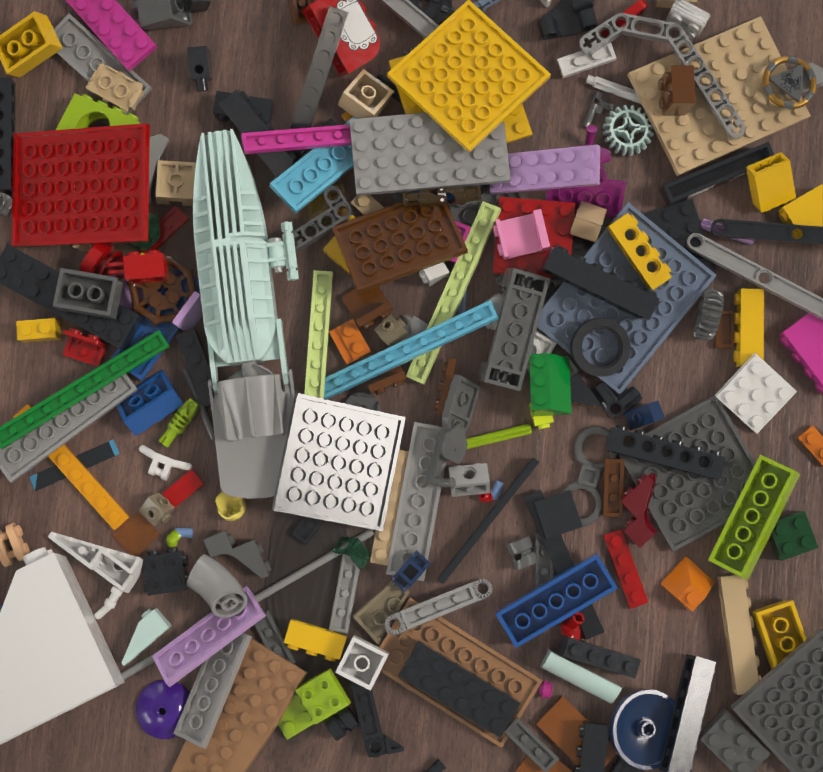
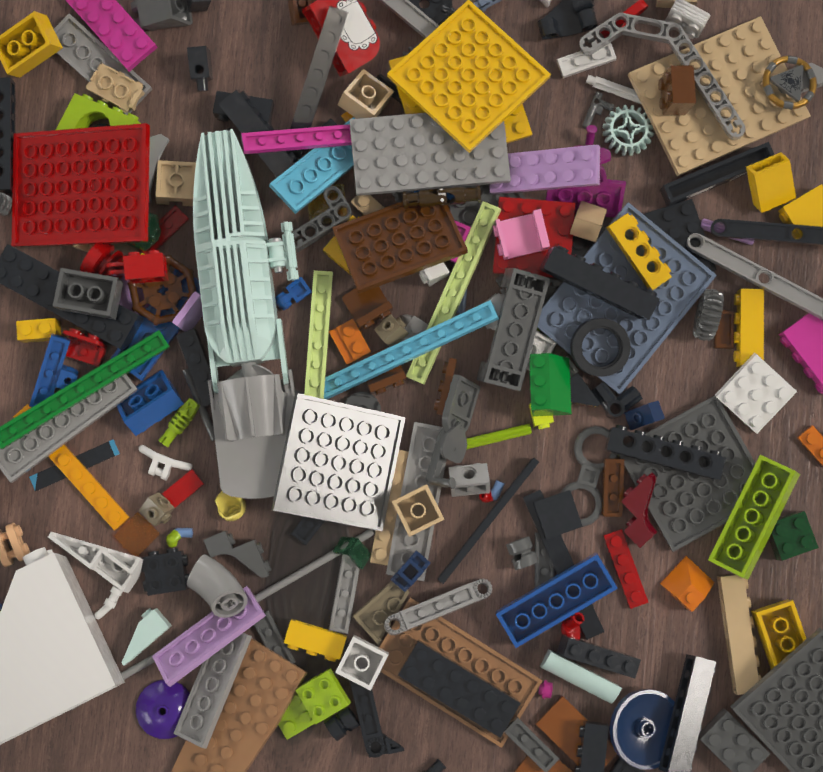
(52, 371): none -> blue plate
(297, 290): none -> blue plate
(418, 510): none -> tan brick

